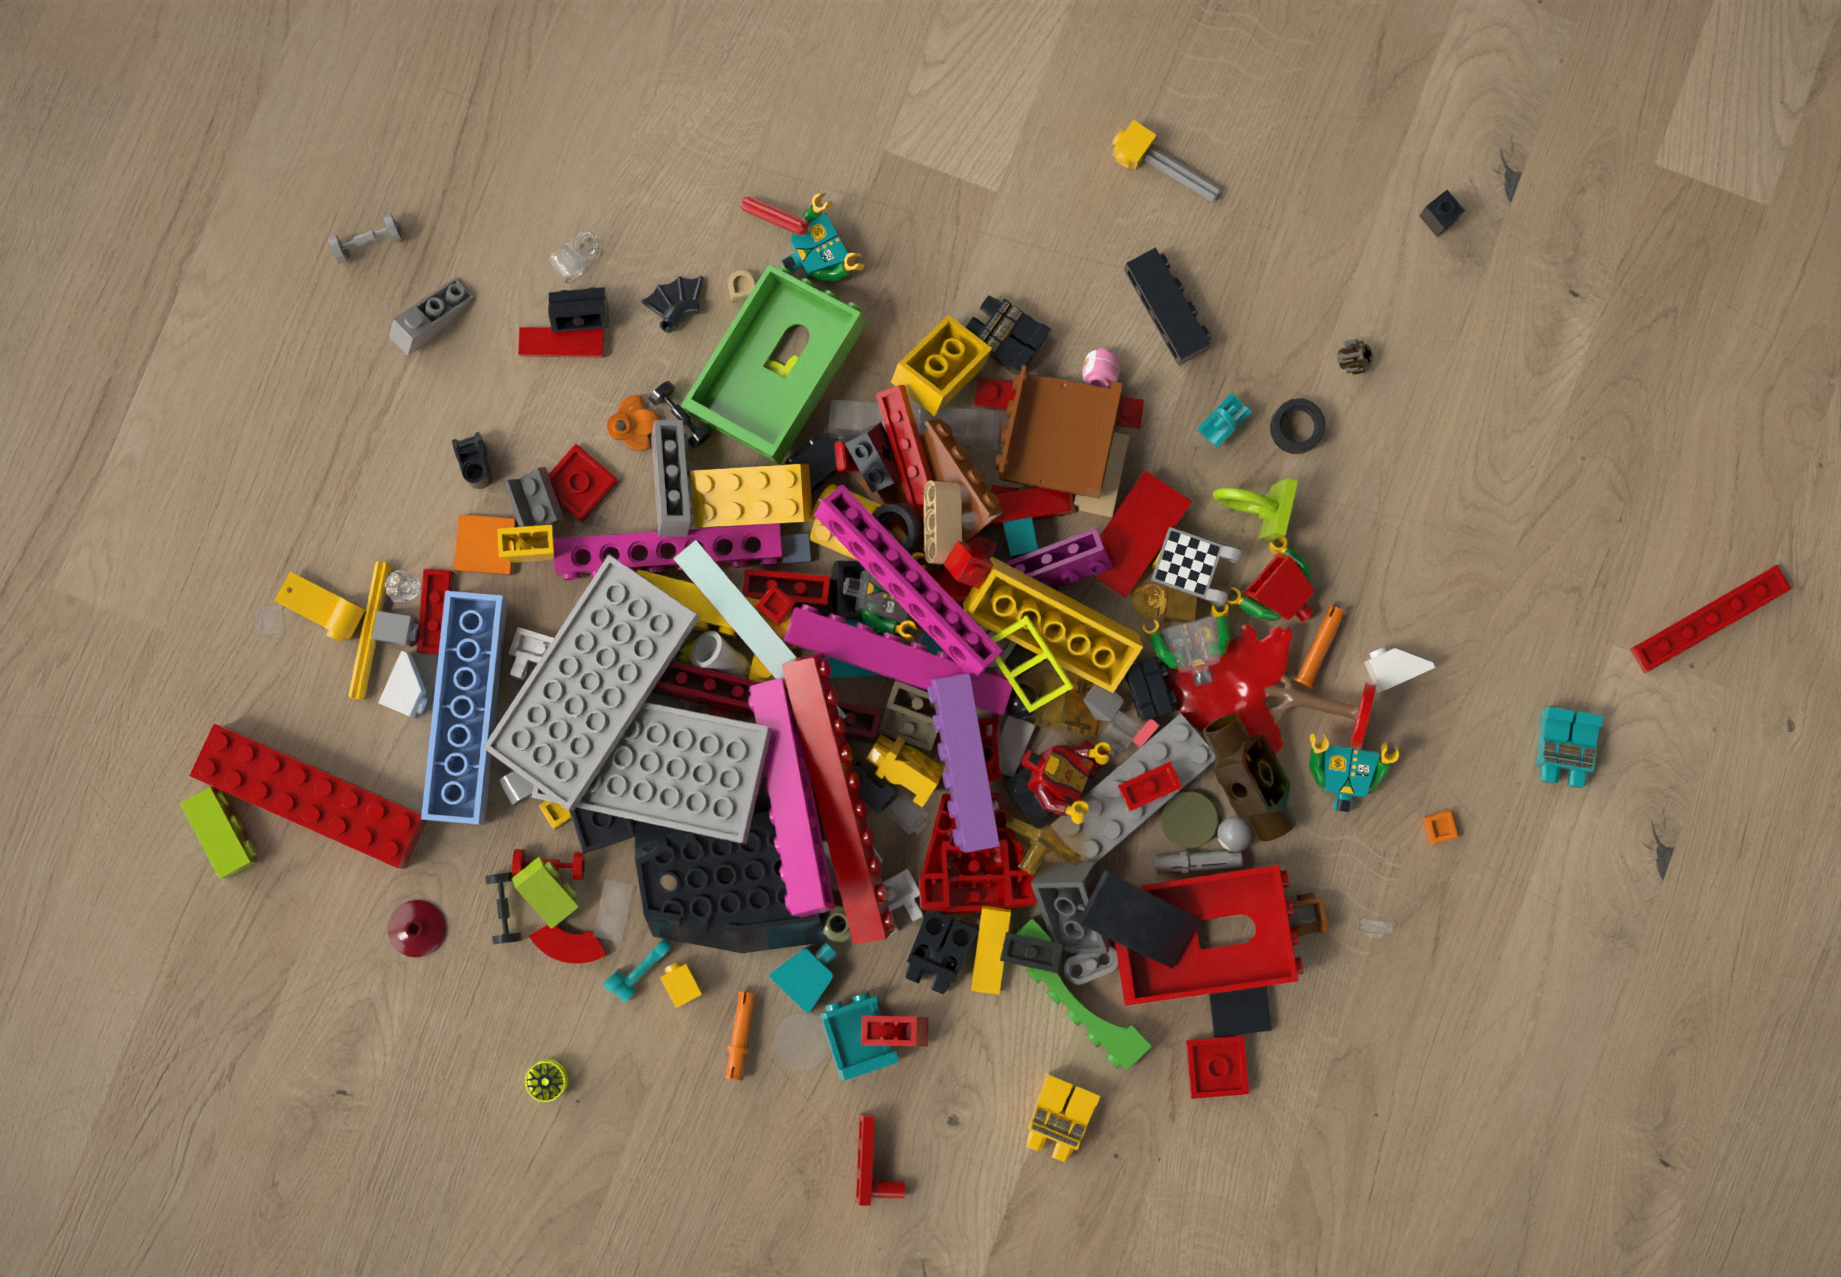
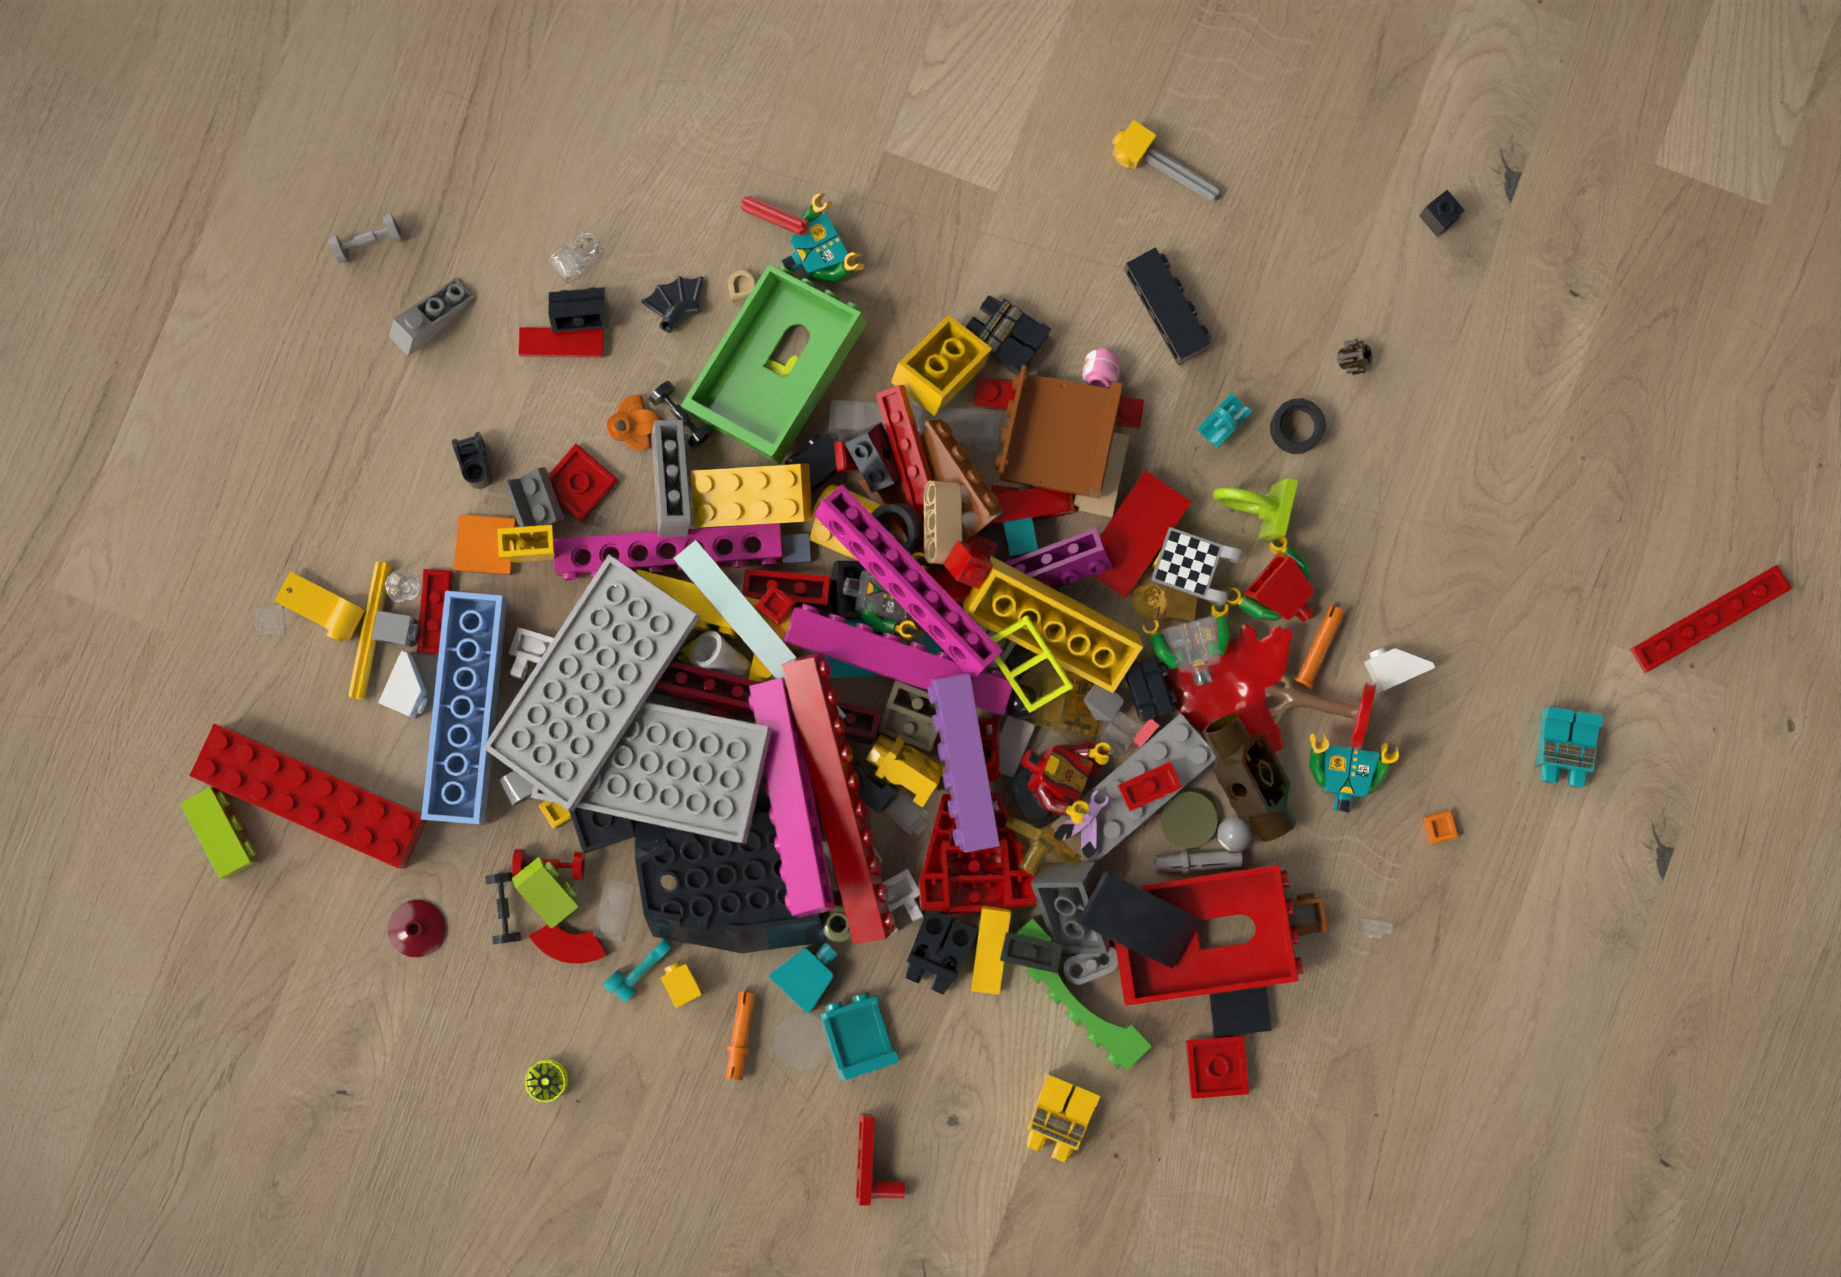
(895, 1031): red arch -> none
(1088, 828): none -> lavender piece

